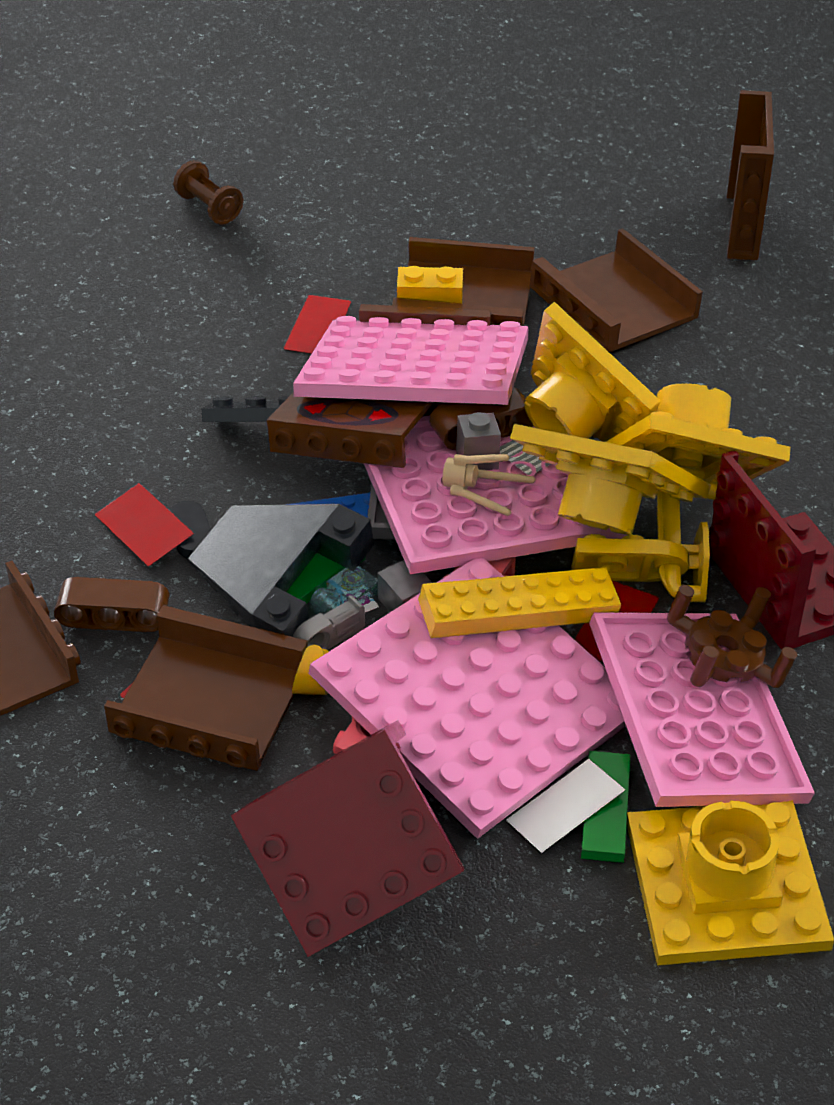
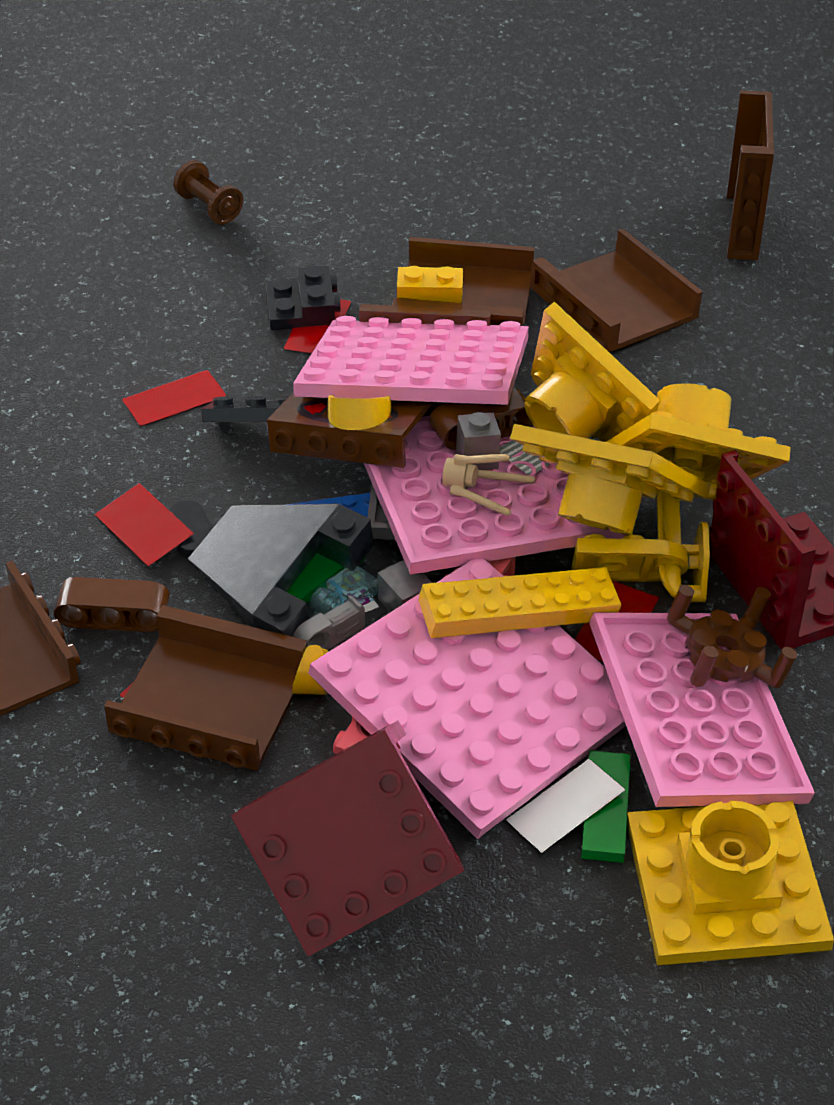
(173, 397): none -> red sticker
(303, 299): none -> black plate
(358, 413): none -> yellow helmet

